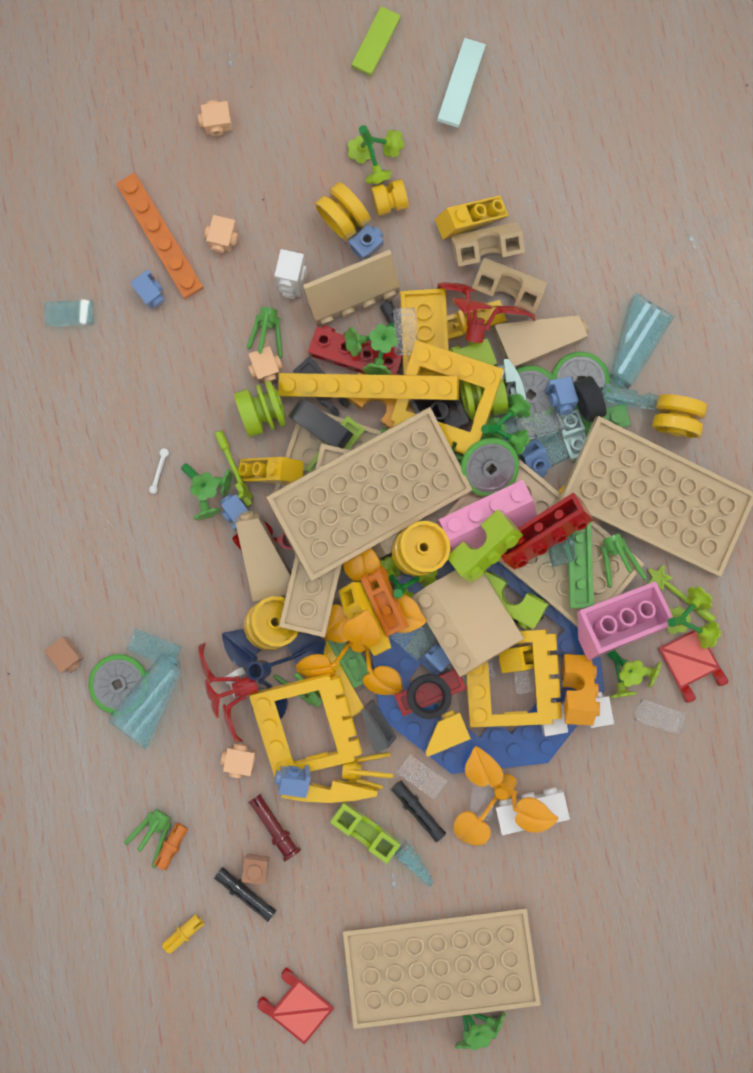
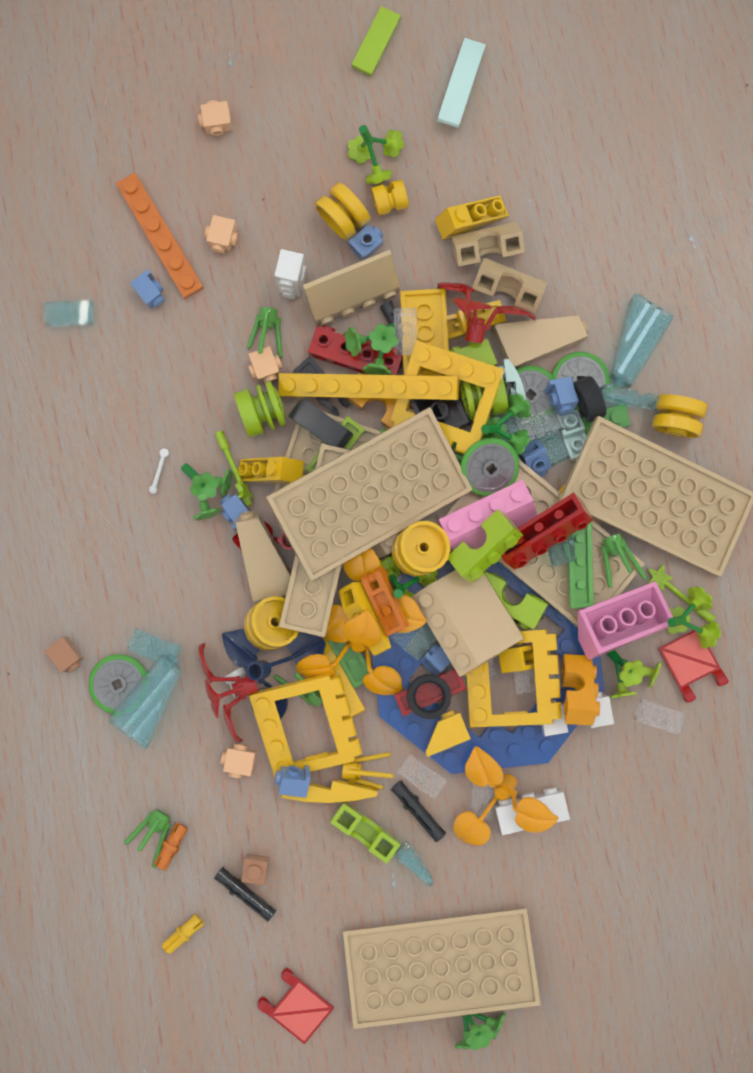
(280, 836): dark red pin -> none
(377, 727): dark grey slope -> none

